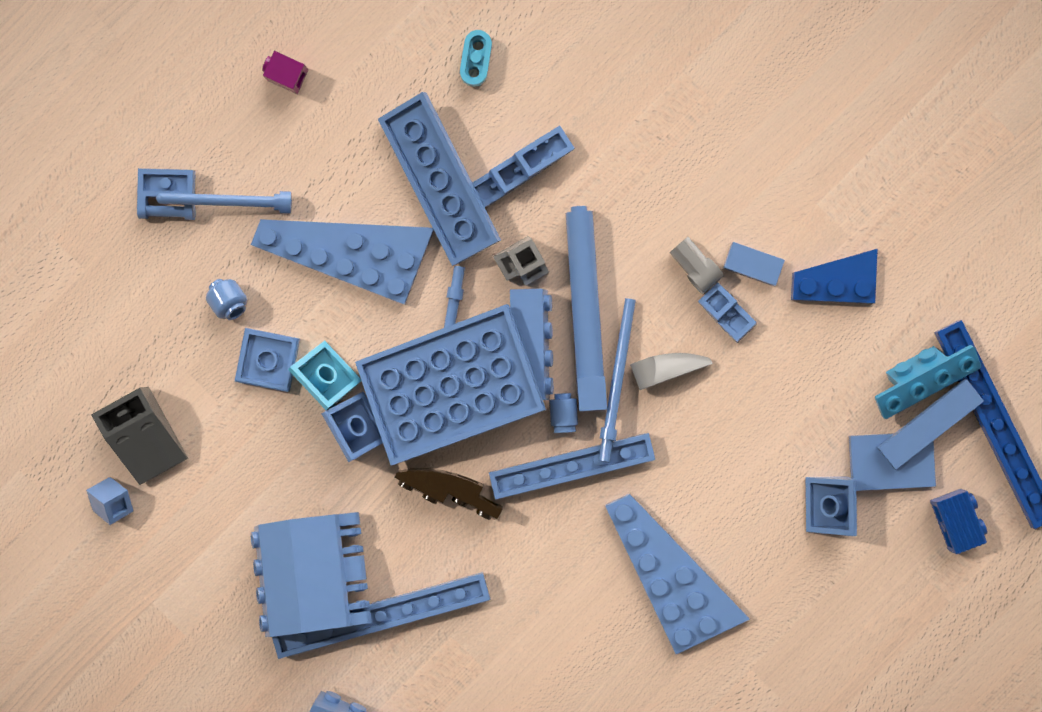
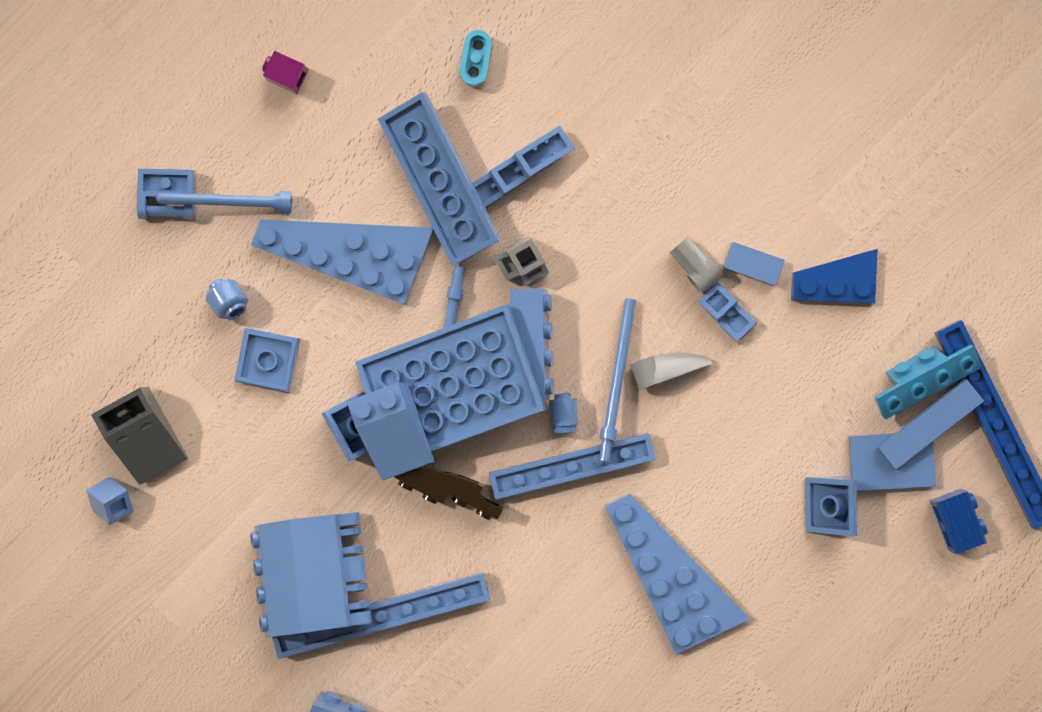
(325, 375): medium azure slope -> none
(391, 430): none -> medium blue slope
(585, 310): medium blue brick -> none

